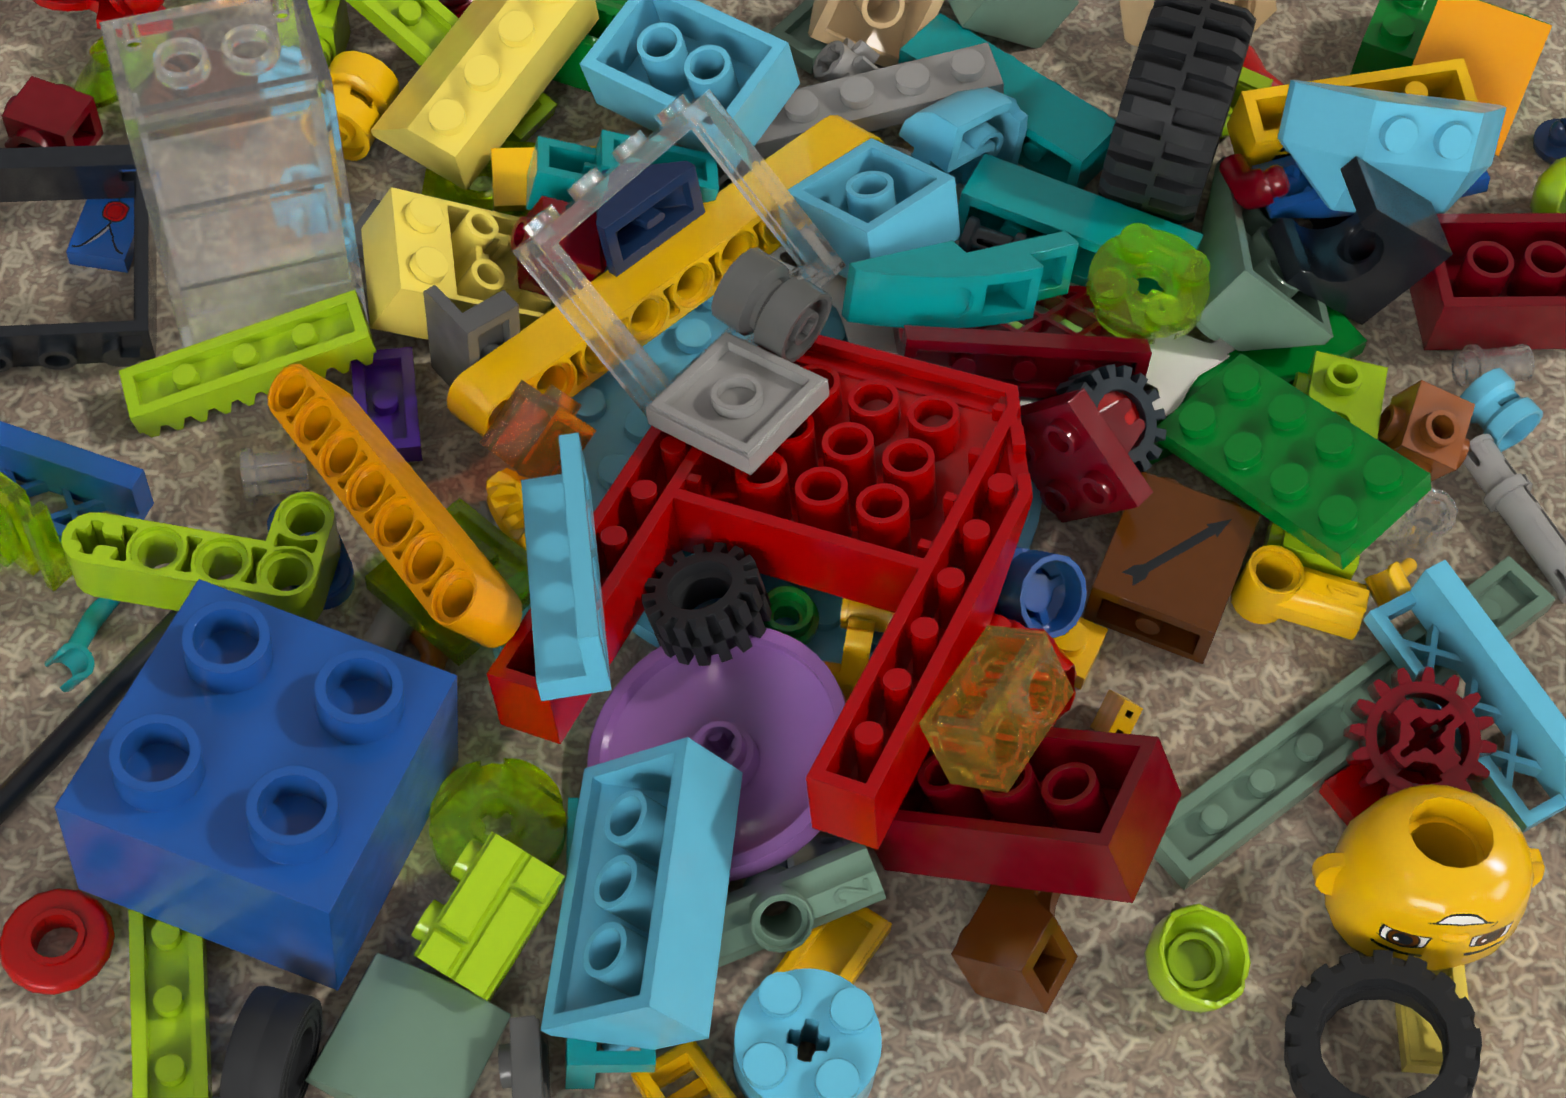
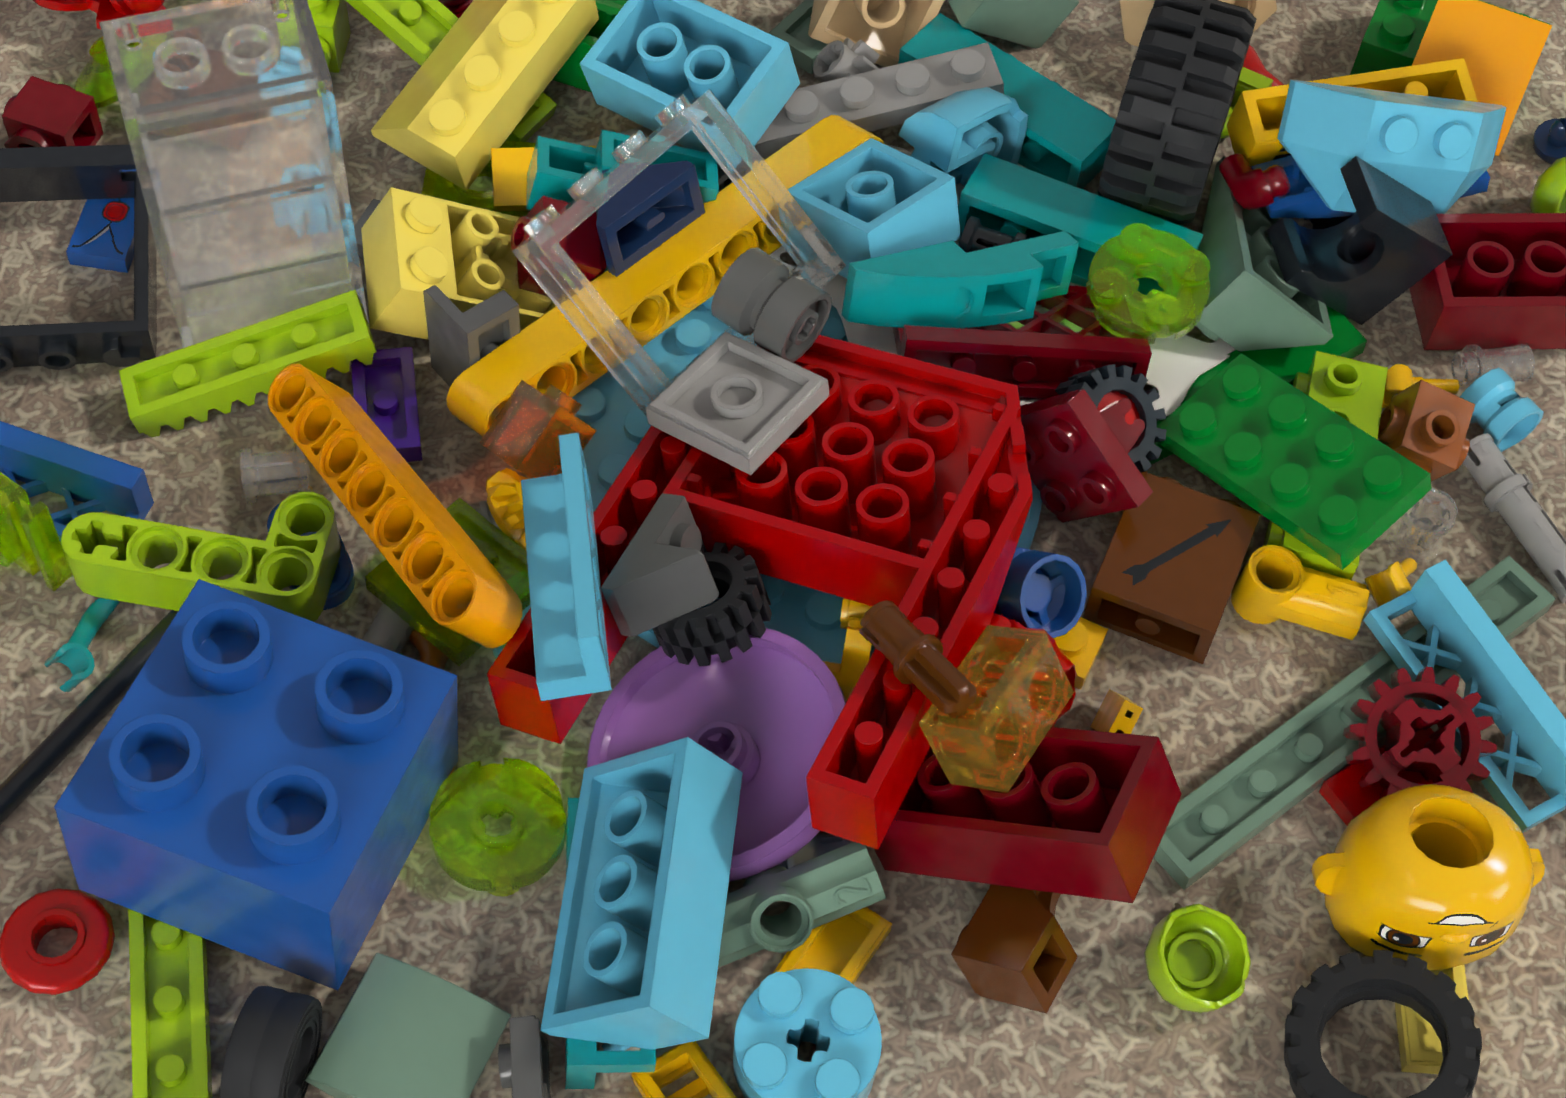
(362, 95): yellow wheel -> none
(487, 915): lime brick -> none
(660, 570): none -> dark grey slope
(797, 605): green plate -> none
(917, 658): none -> reddish brown axle
(1401, 377): none -> yellow hand

